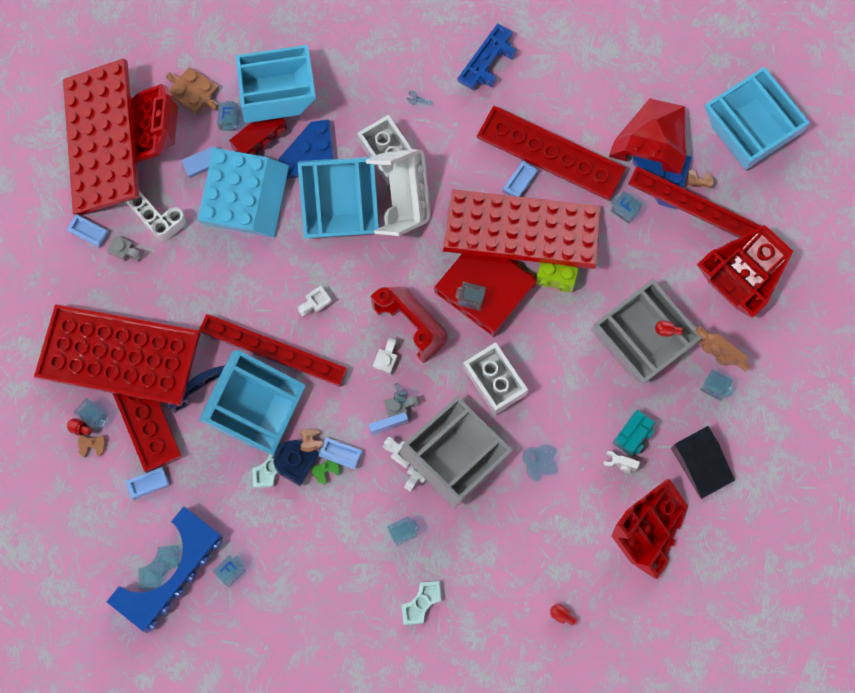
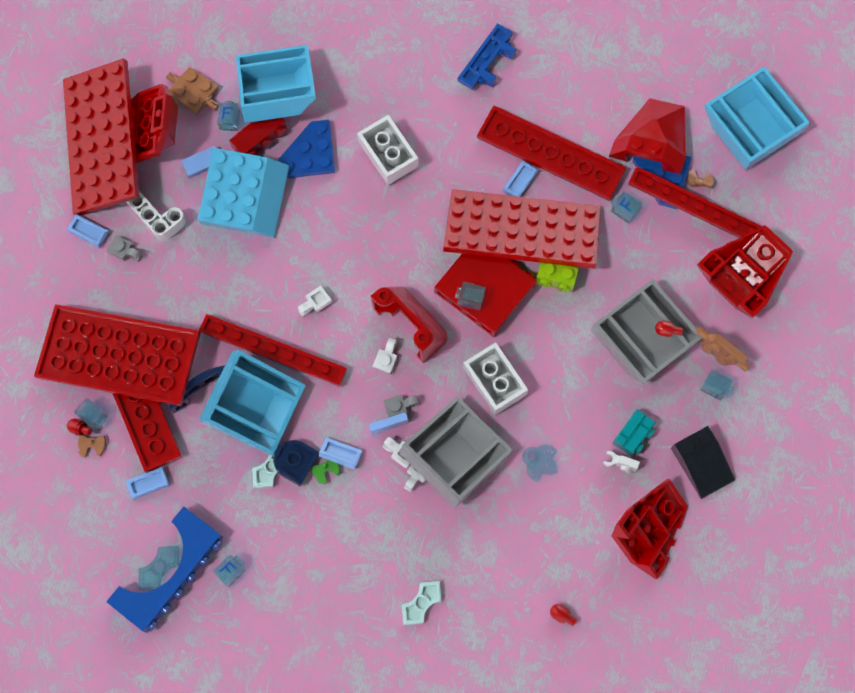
(308, 443): nougat piece -> none
(338, 197): medium azure slope -> none
(399, 395): clear light blue hand -> none
(403, 530): clear light blue brick -> none
(408, 191): white windscreen -> none
(416, 99): clear light blue hand -> none

